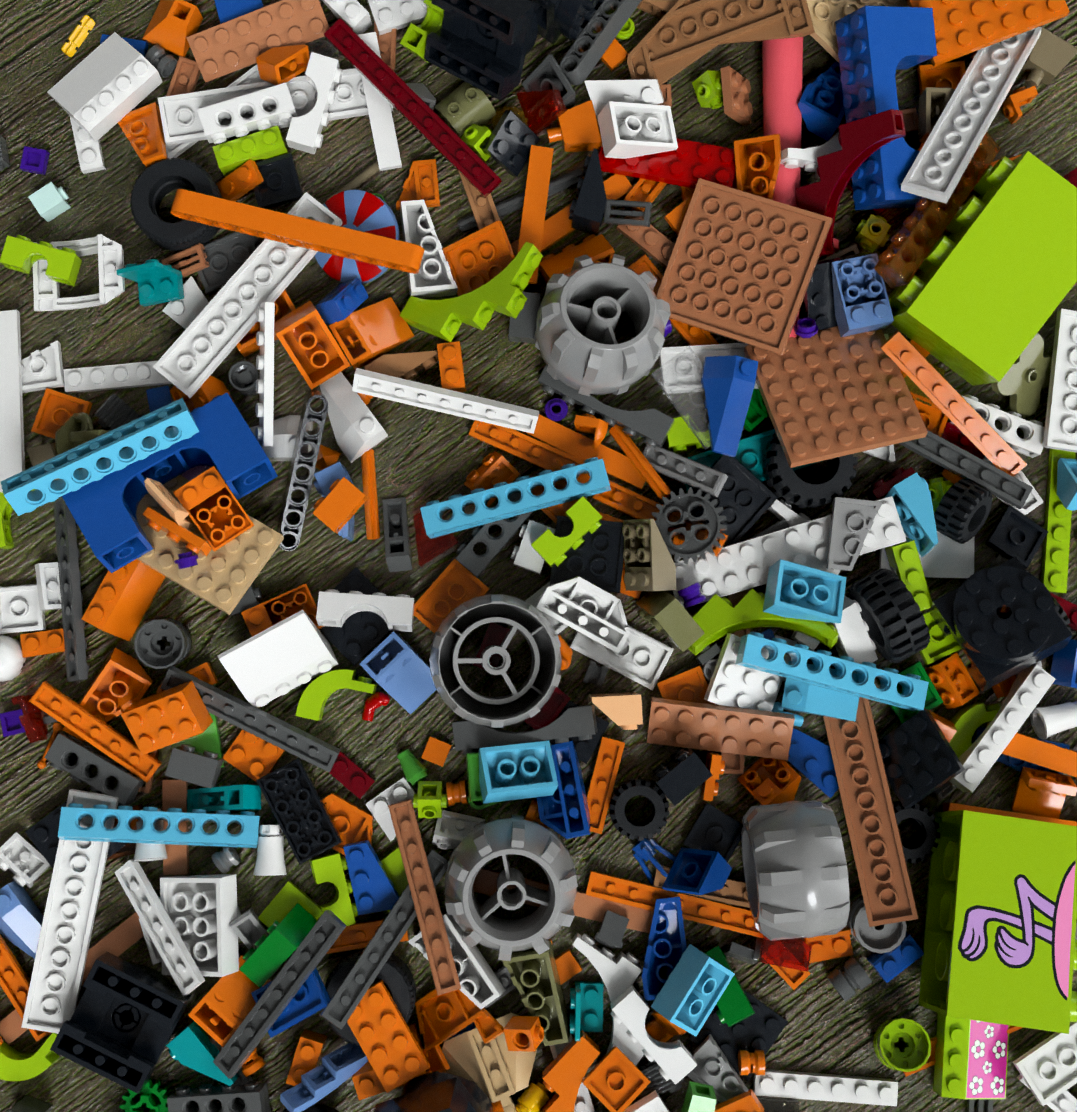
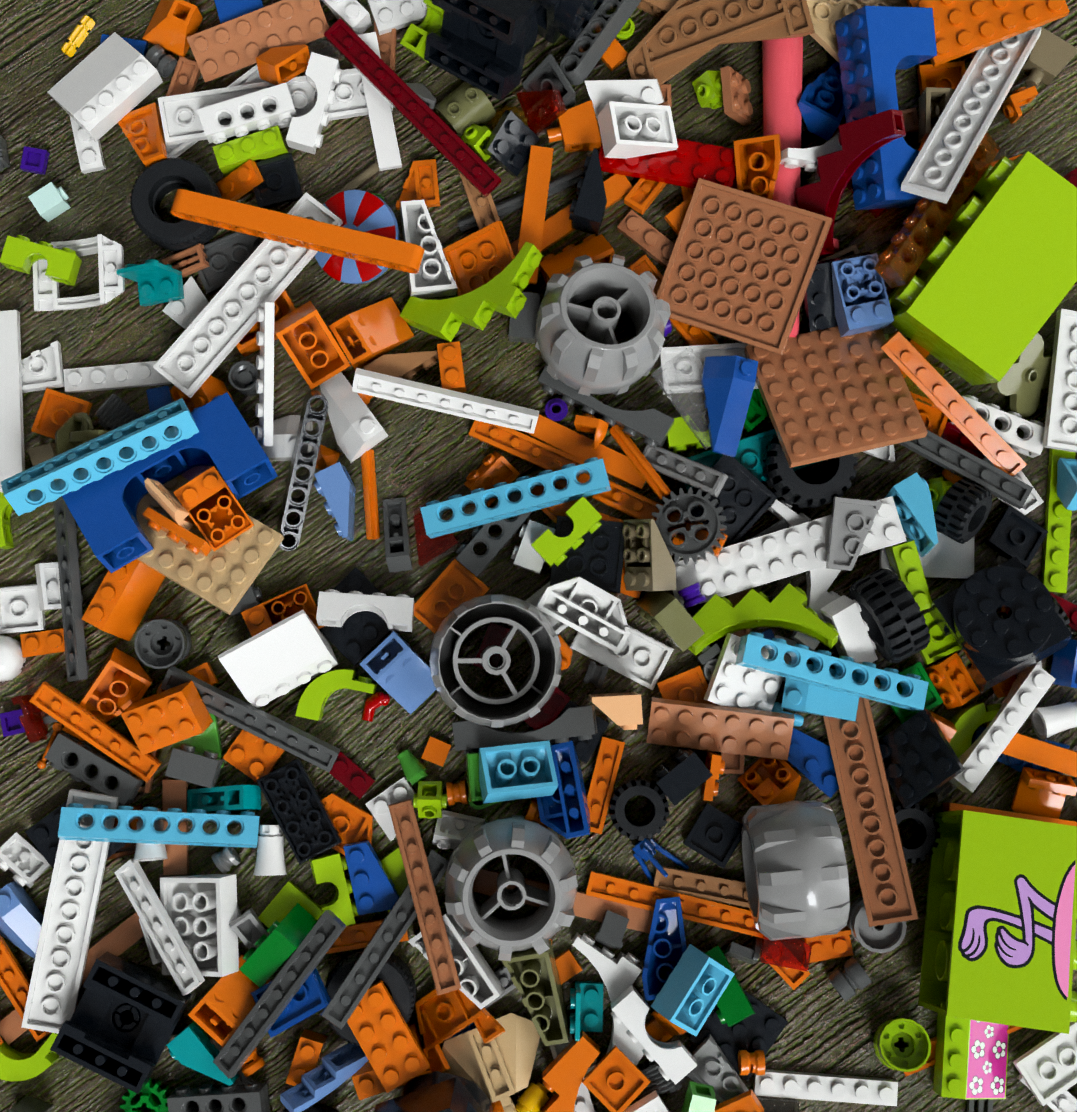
(186, 560): dark purple plate -> none
(339, 504): orange brick -> none
(342, 301): blue brick -> none
(523, 1033): orange brick -> none
(644, 223): dark grey tile -> none
(697, 872): blue slope -> none
(804, 593): medium azure slope -> none
(806, 328): dark purple plate -> none
(872, 232): lime brick -> none
(882, 487): dark red plate -> none
(894, 962): blue brick -> none

